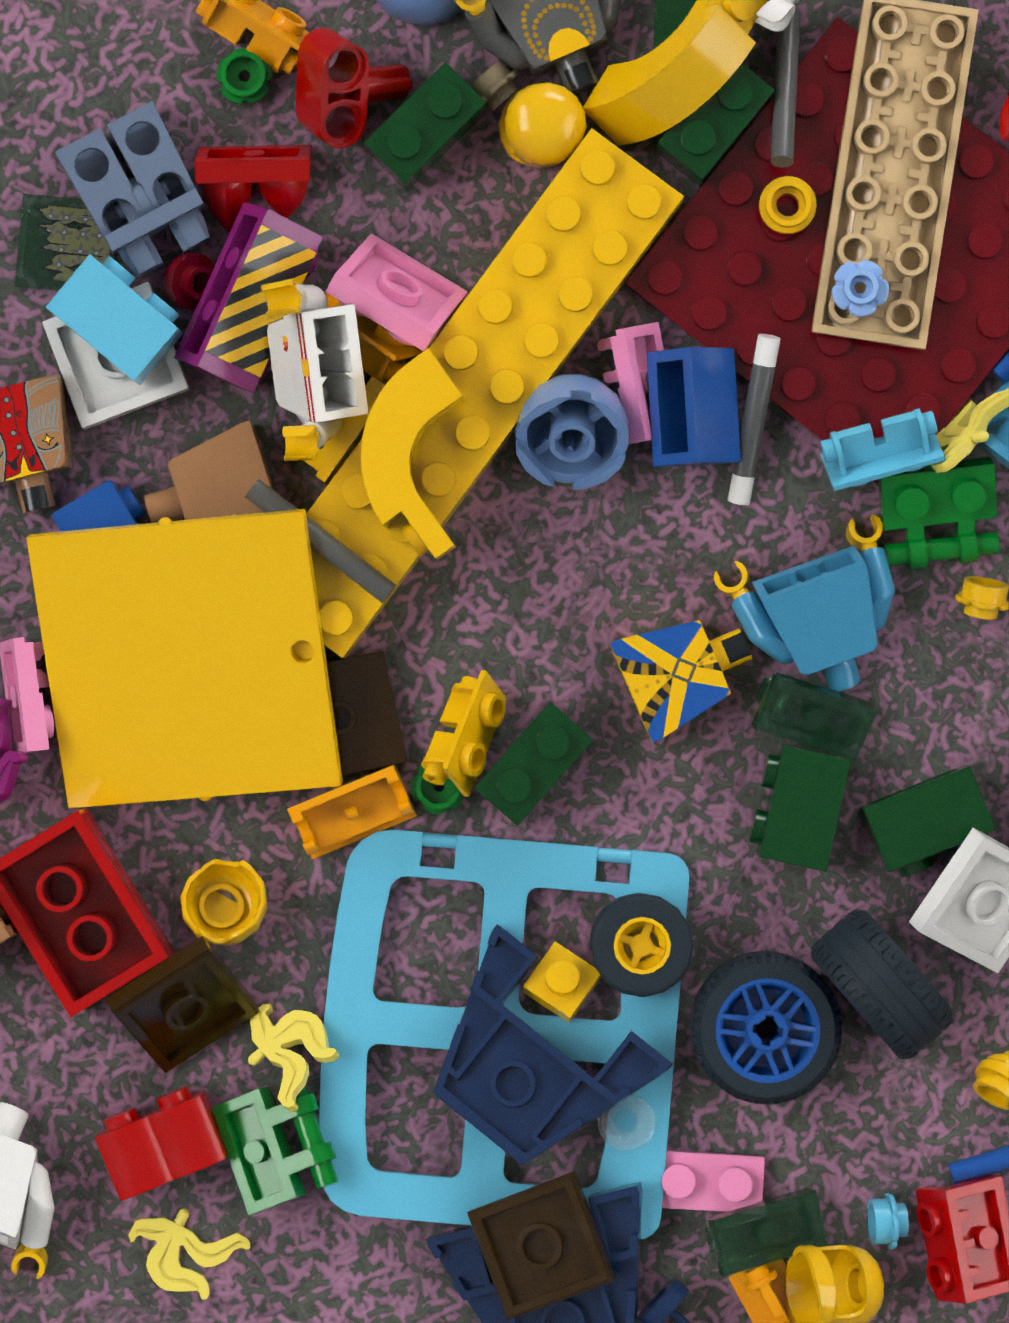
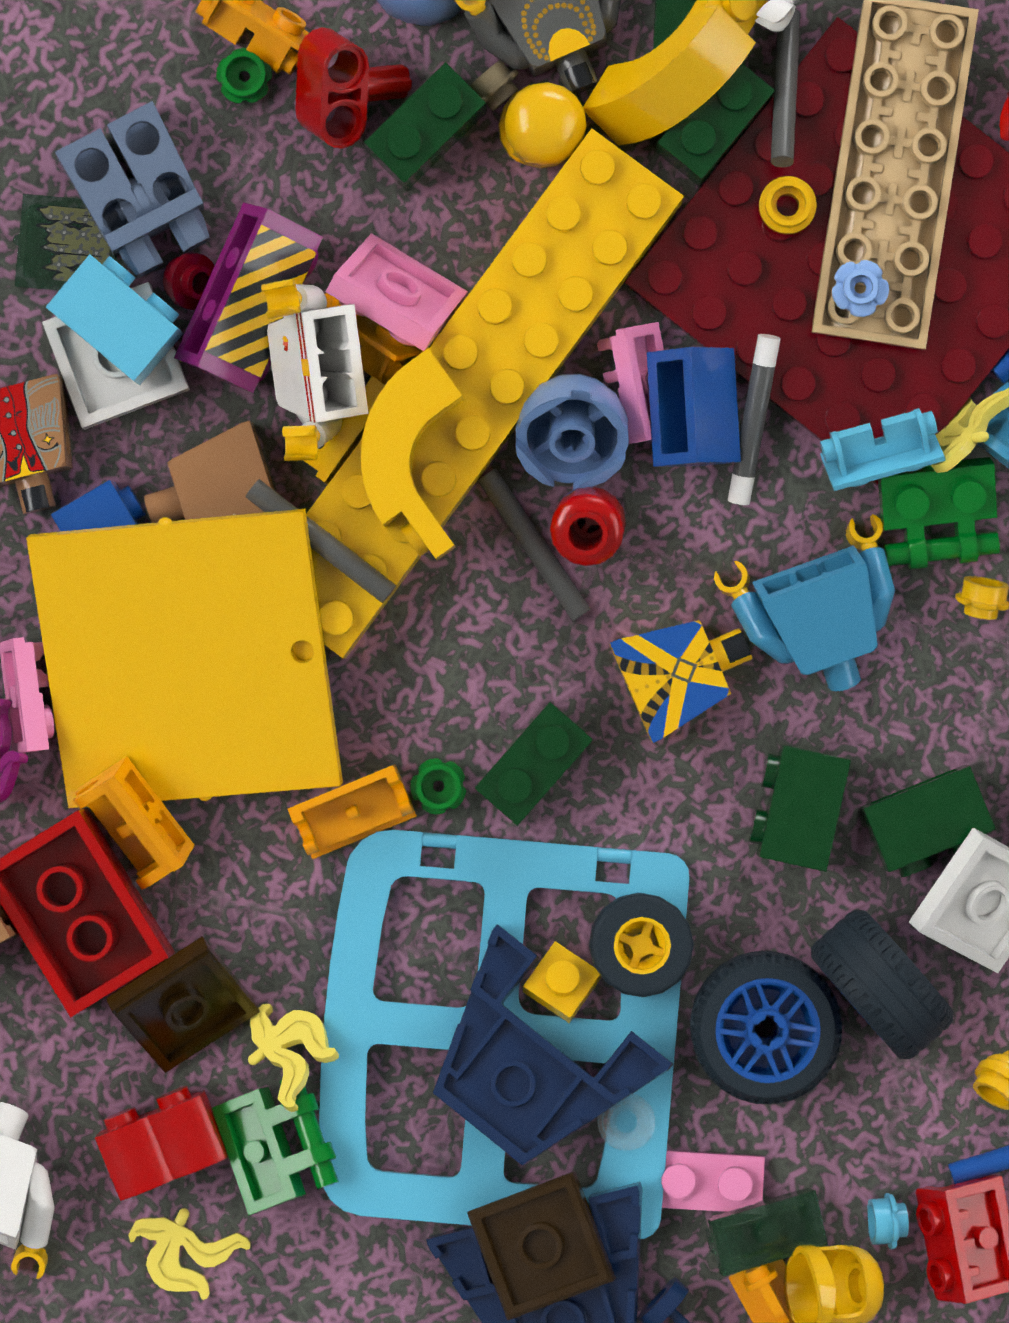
(136, 821): none -> light orange hinge
(216, 916): yellow hair -> none
(230, 171): red tile -> none
(365, 713): dark brown plate -> none
(475, 711): yellow hinge -> none
(534, 544): none -> dark grey bar
(580, 543): none -> red head
(813, 715): clear green plate -> none

